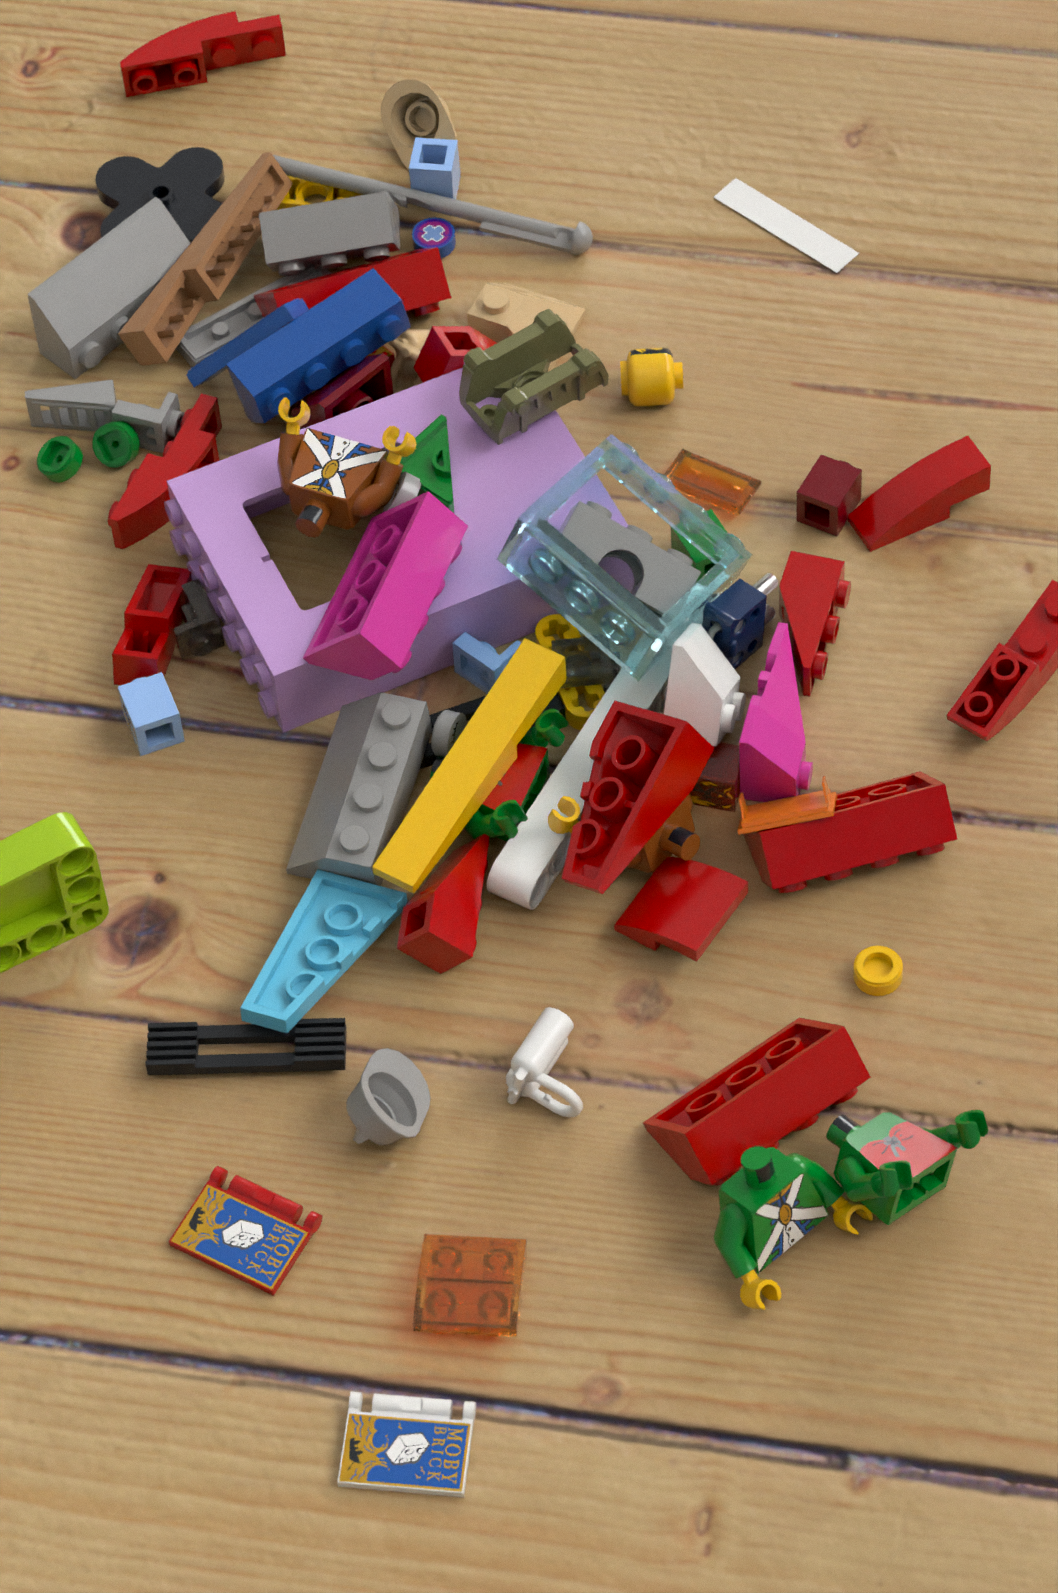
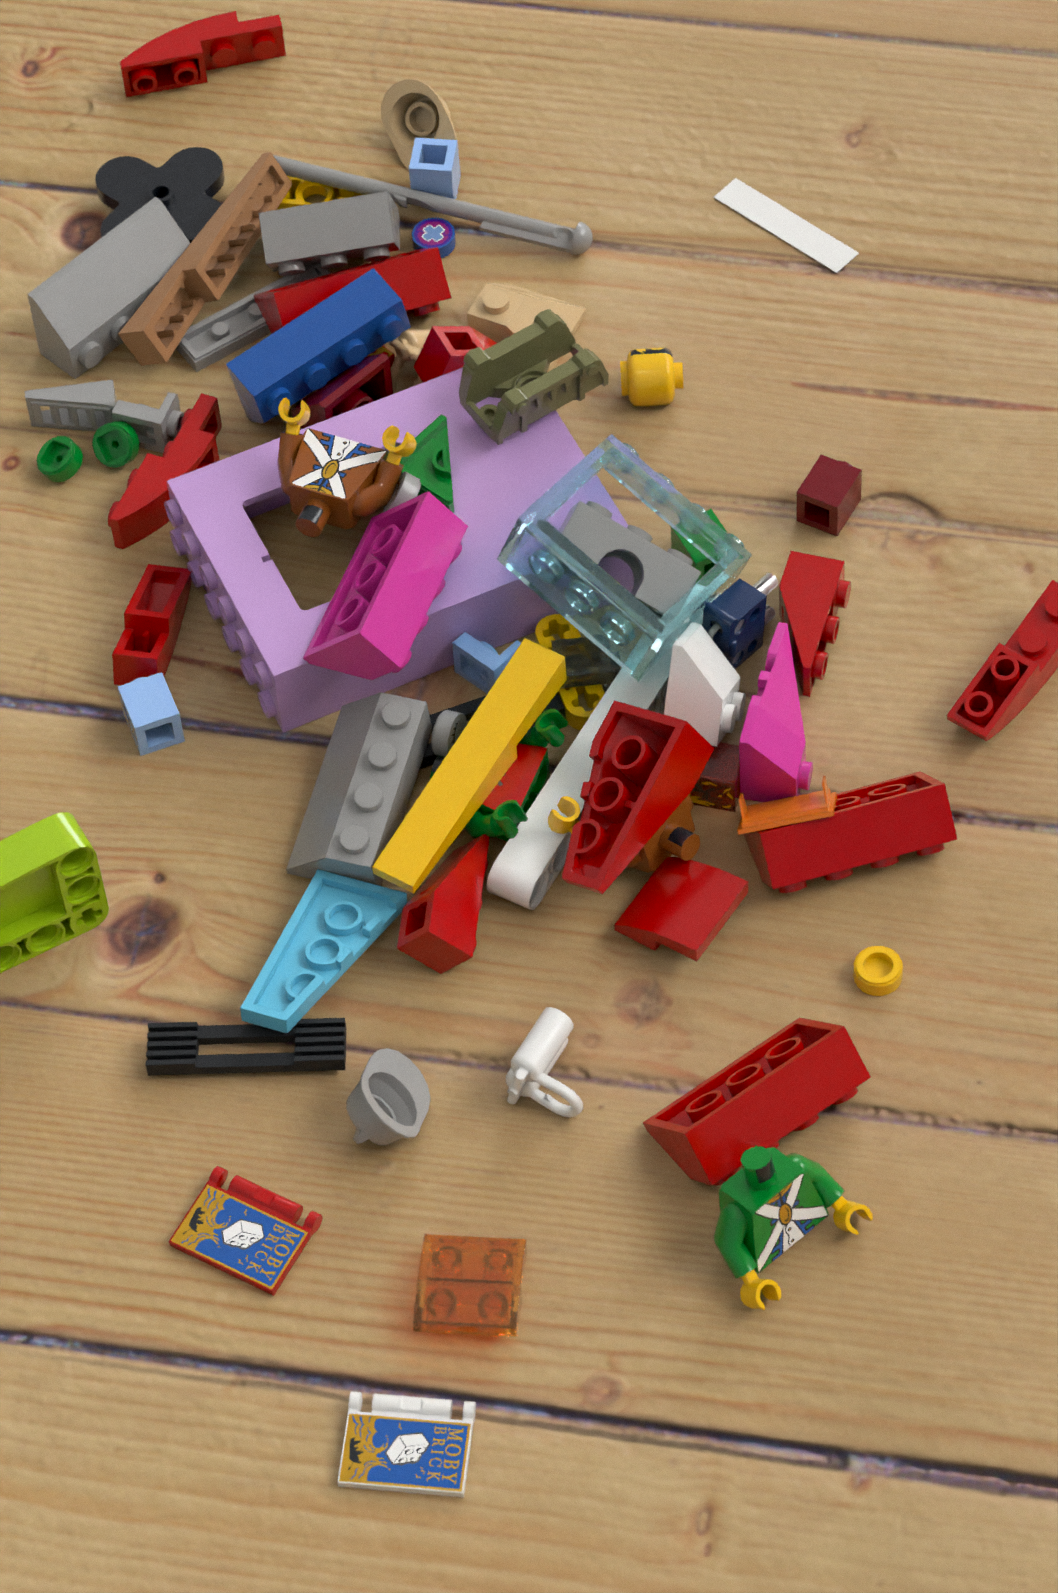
(201, 625): clear smoke bracket -> none
(217, 361): blue tile -> none
(712, 482): clear orange tile -> none
(896, 1163): green torso -> none
(922, 494): red slope -> none

